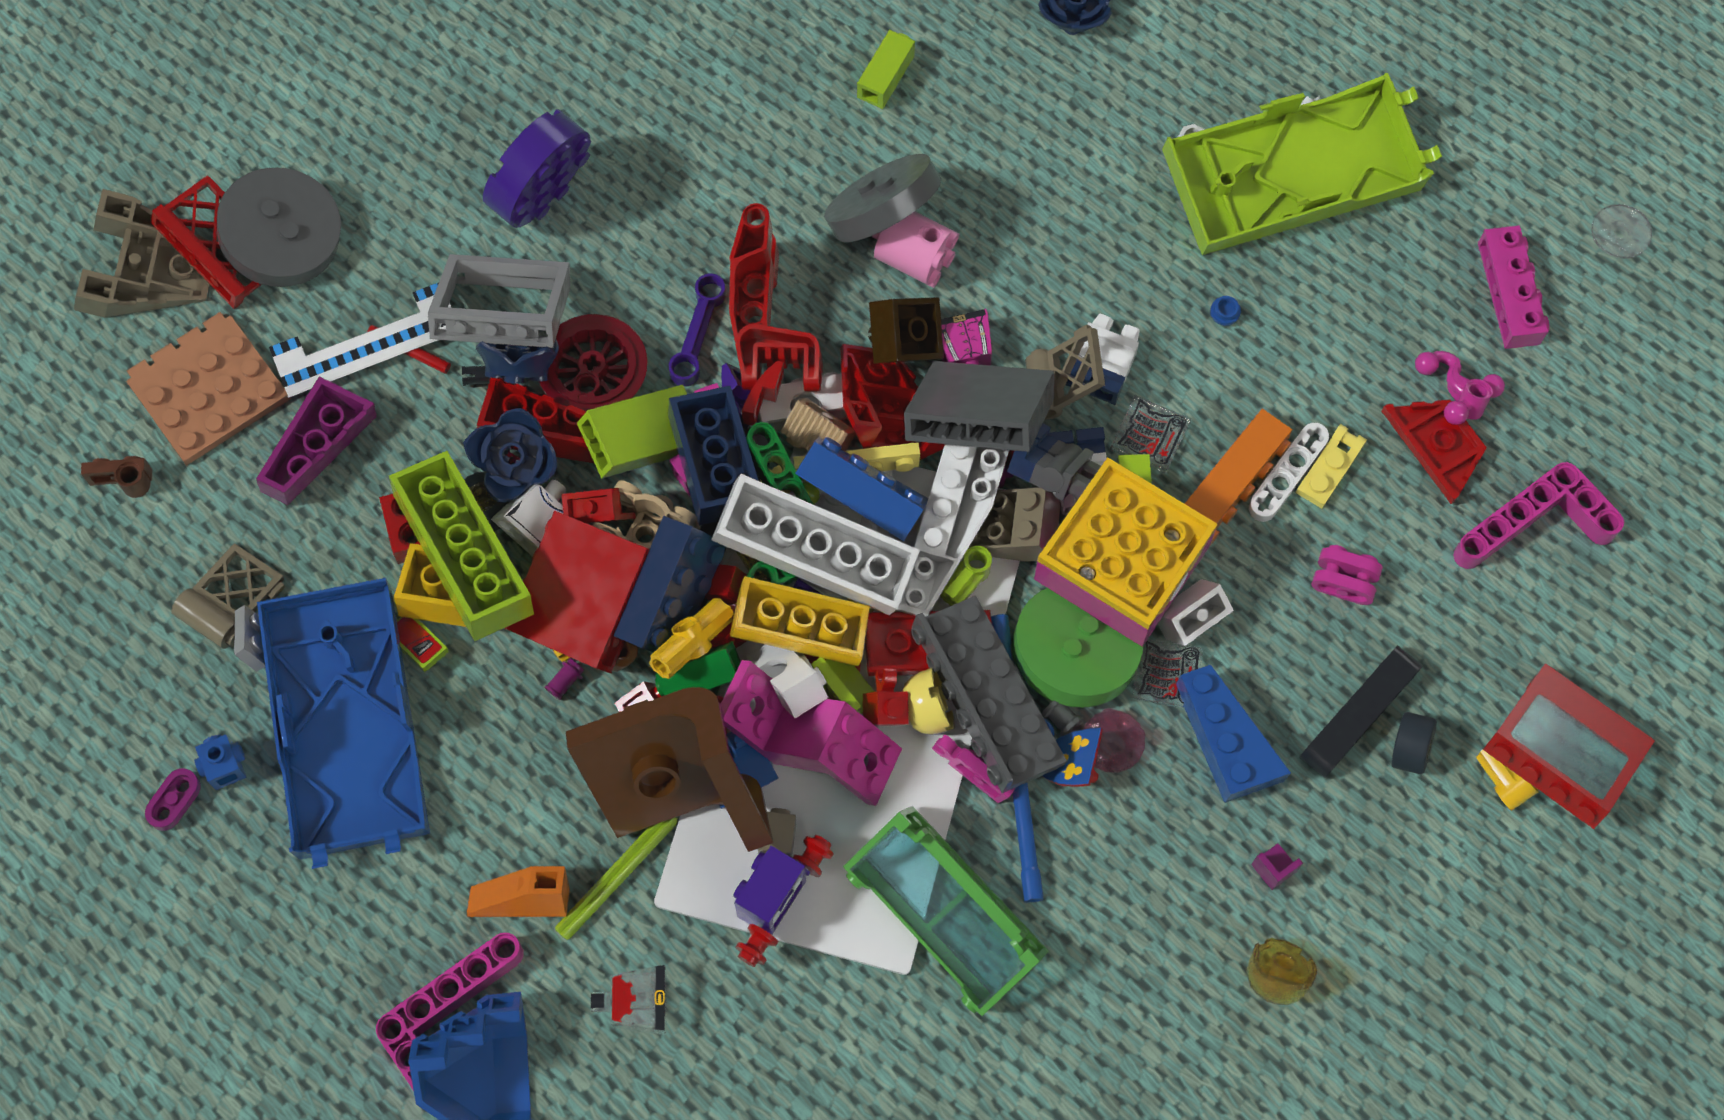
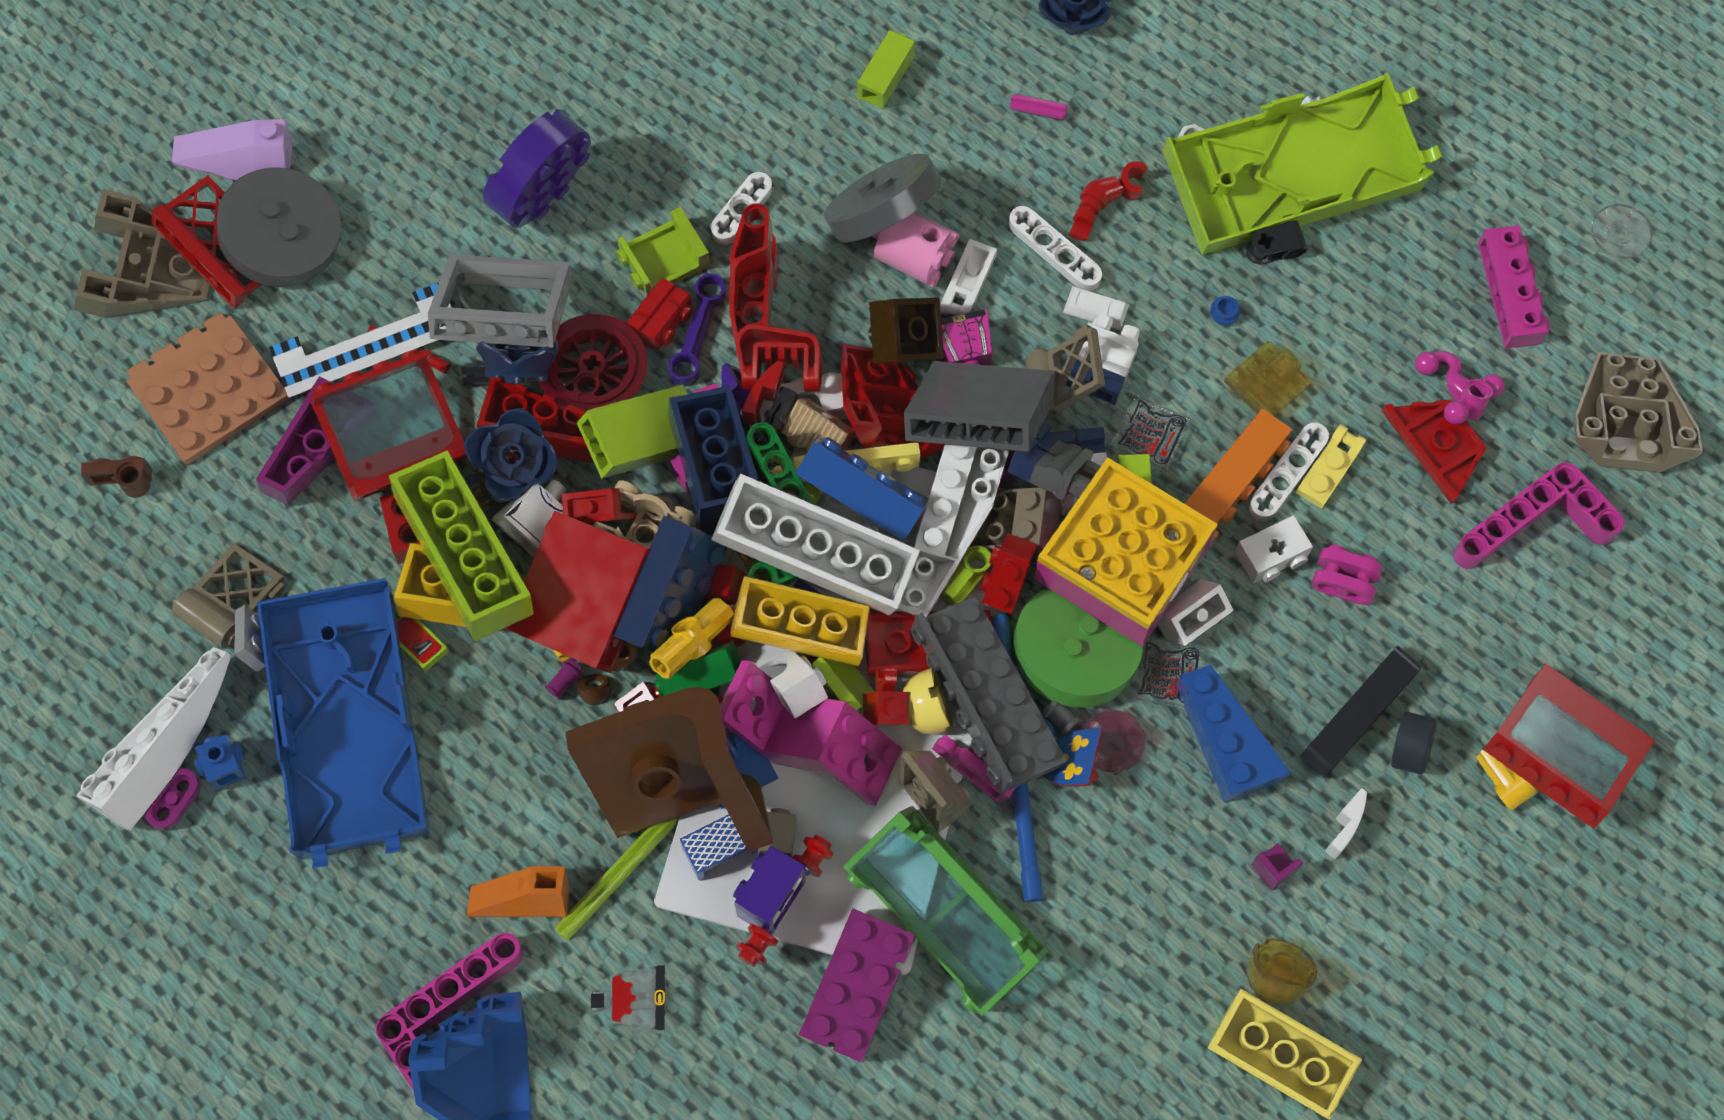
(156, 746): none -> white wedge
(235, 148): none -> lavender wedge
(386, 421): none -> clear light blue panel
(594, 695): none -> reddish brown piece
(661, 314): none -> red brick
(665, 252): none -> lime panel
(712, 845): none -> blue panel
(742, 195): none -> white beam
(778, 412): none -> black pin
(857, 985): none -> magenta piece
(932, 788): none -> dark tan slope
(968, 278): none -> white plate
(1009, 573): none -> red brick
(1038, 106): none -> dark pink axle
(1057, 246): none -> white beam
(1089, 305): none -> white tile
(1100, 193): none -> red piece
(1268, 379): none -> clear yellow plate
(1277, 243): none -> black piece
(1283, 537): none -> white brick
(1284, 1053): none -> light yellow brick
(1350, 819): none -> white slope
(1634, 416): none -> dark tan wedge

